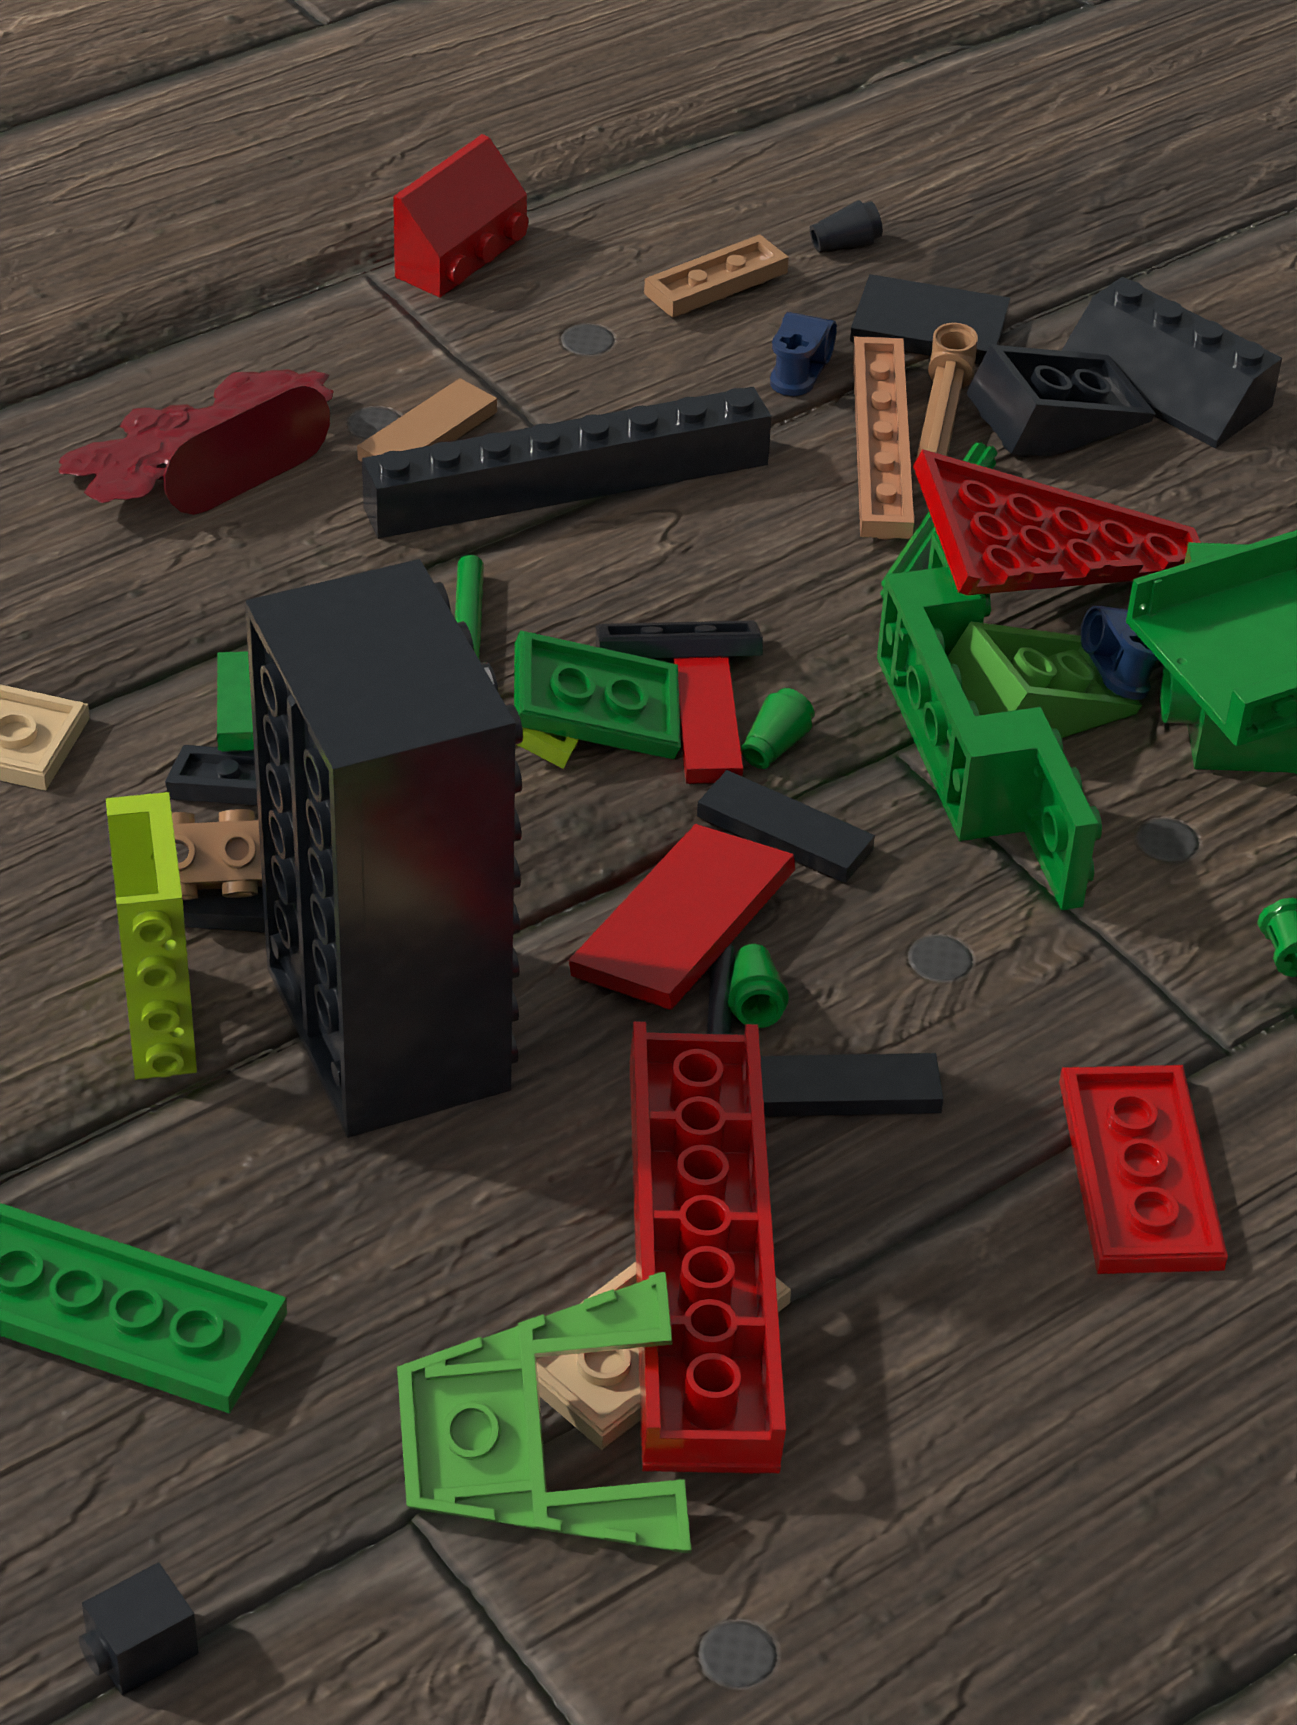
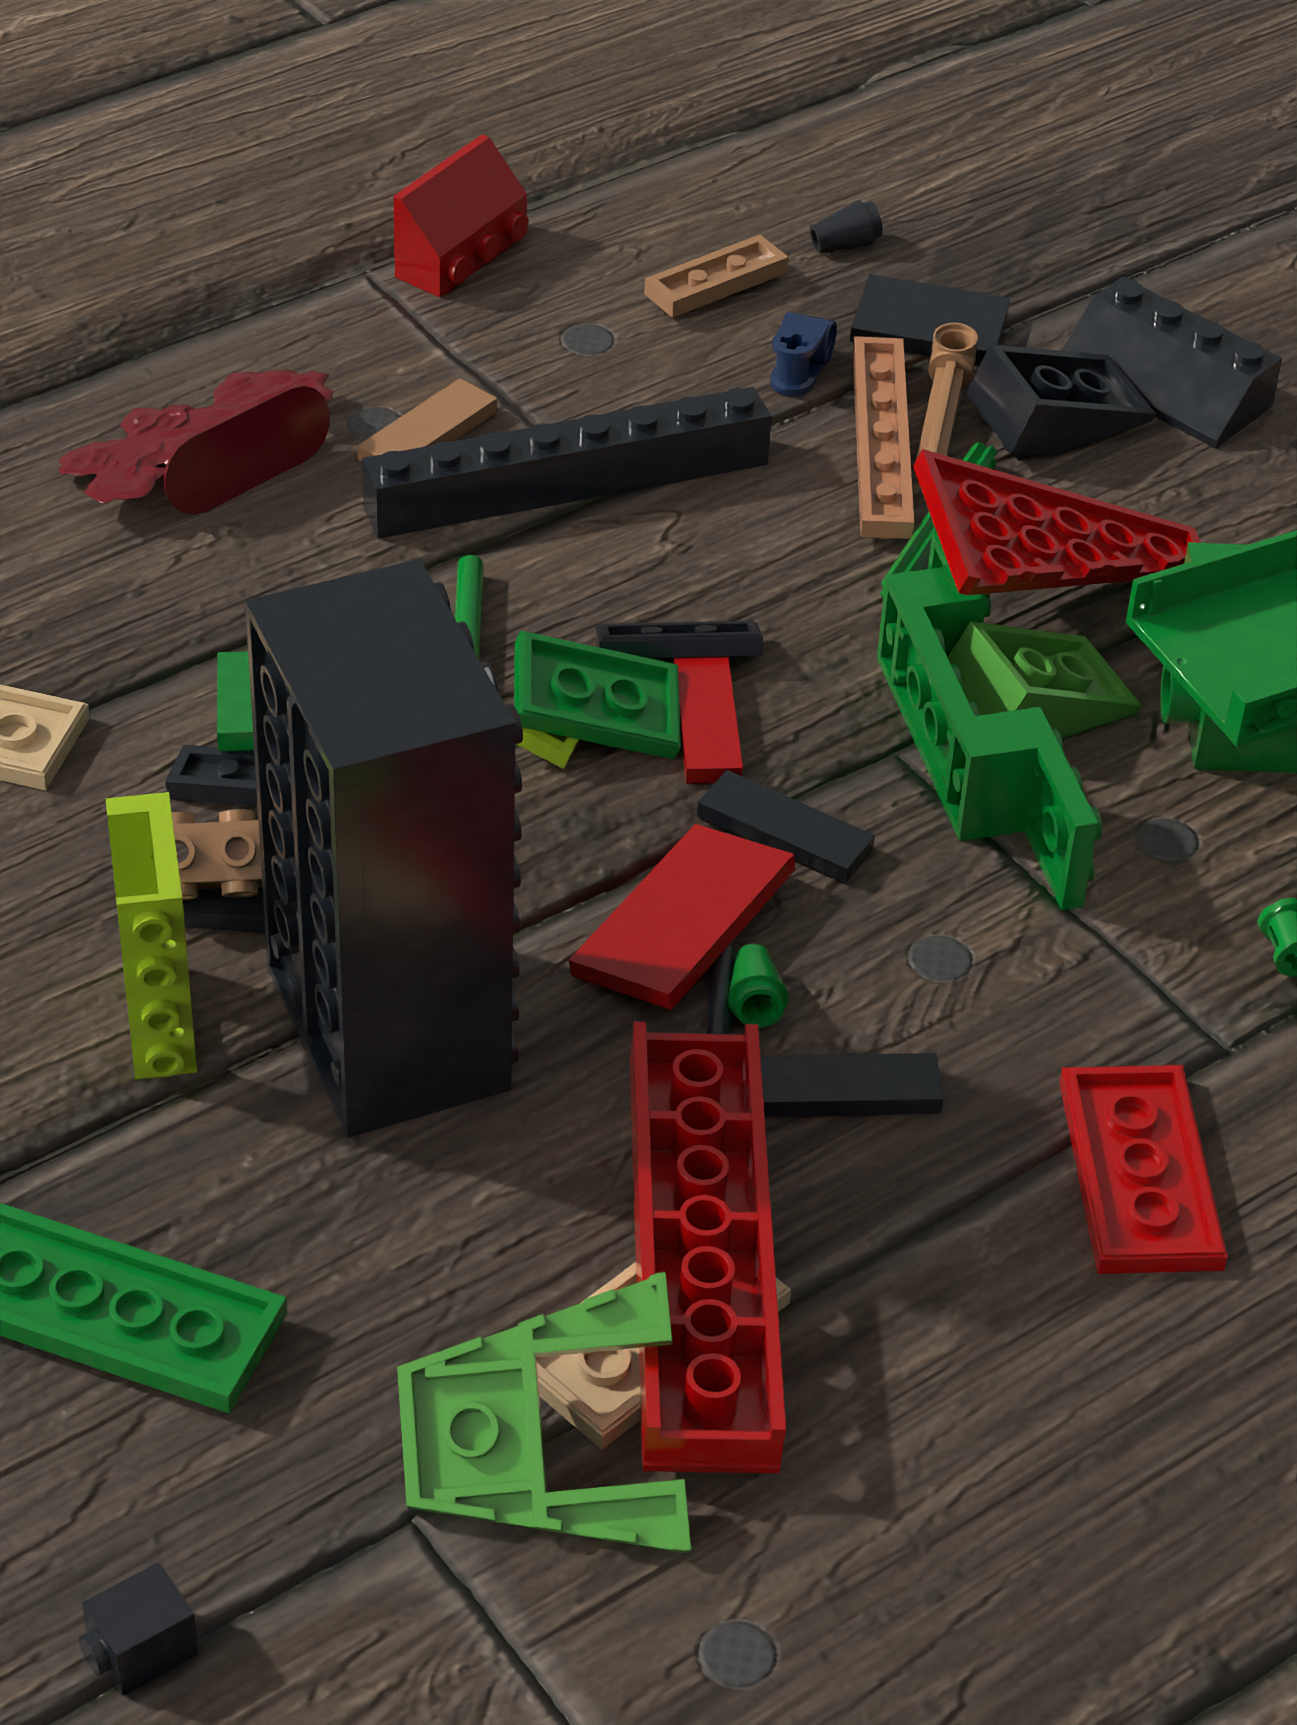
(778, 726): green cone -> none
(1117, 652): dark blue piece -> none

